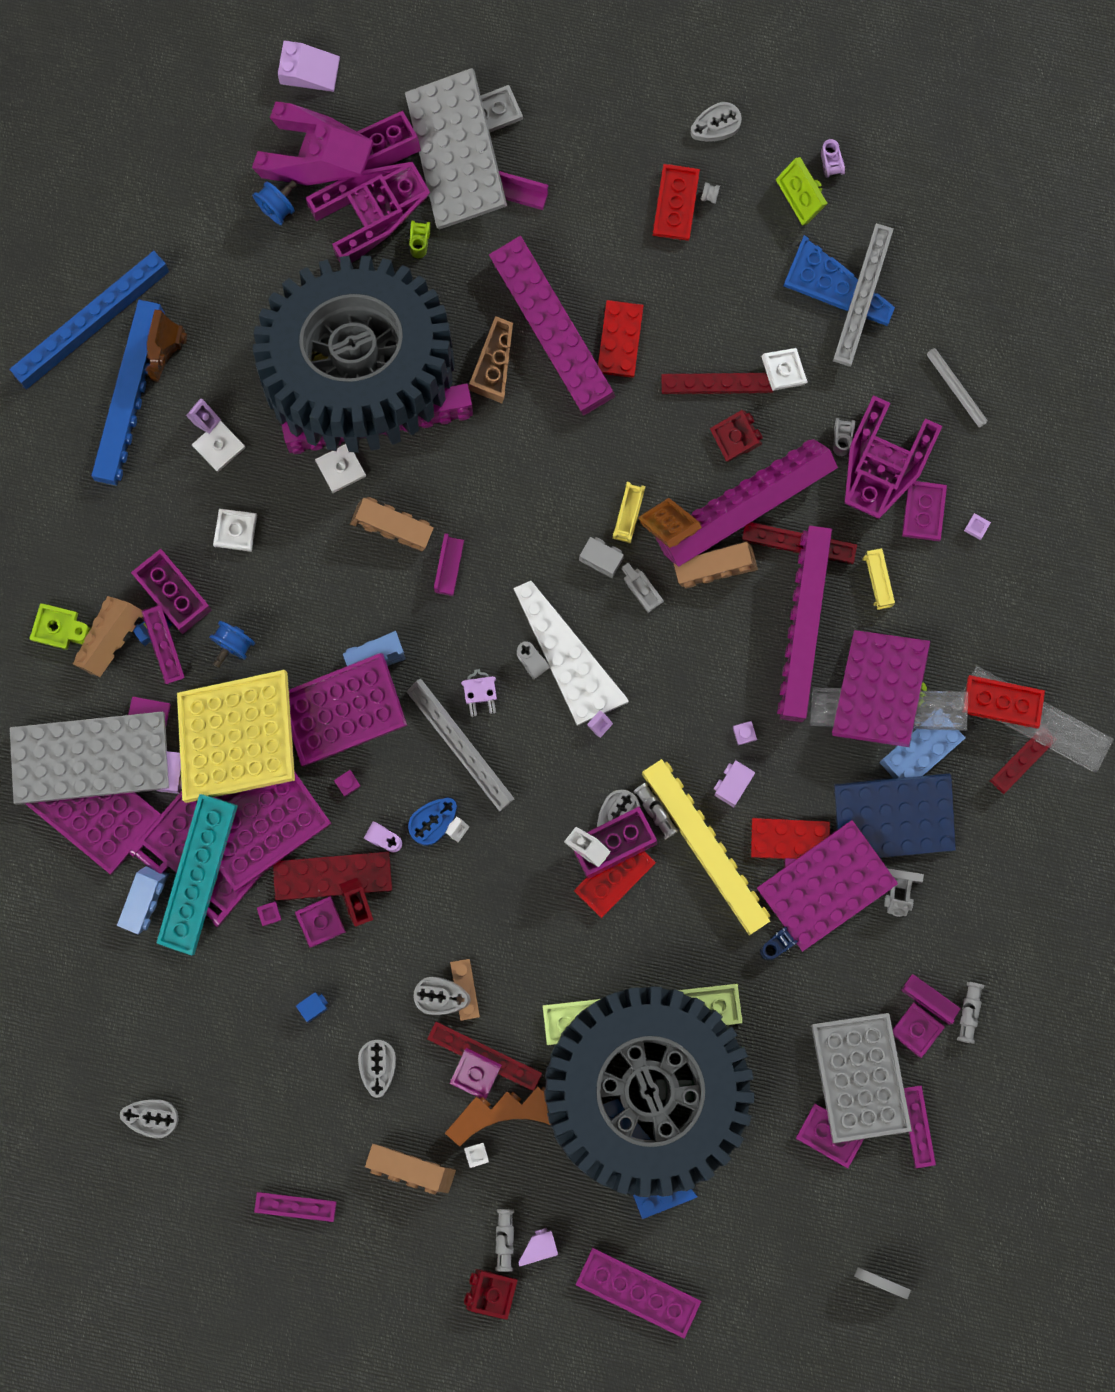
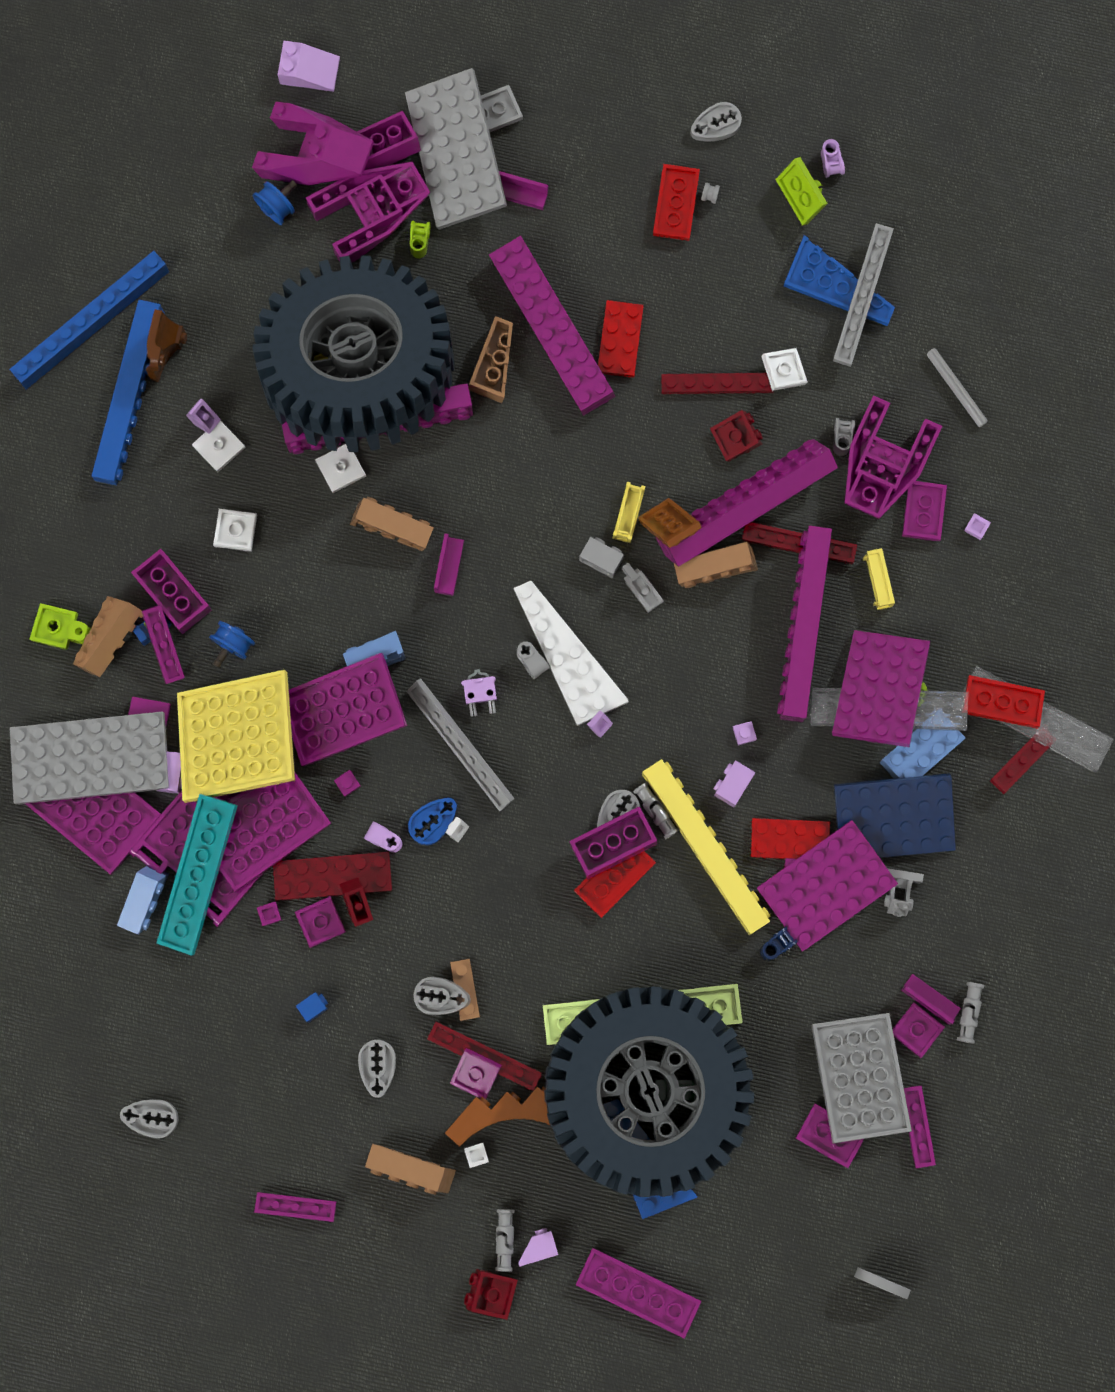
(587, 846): white slope -> none

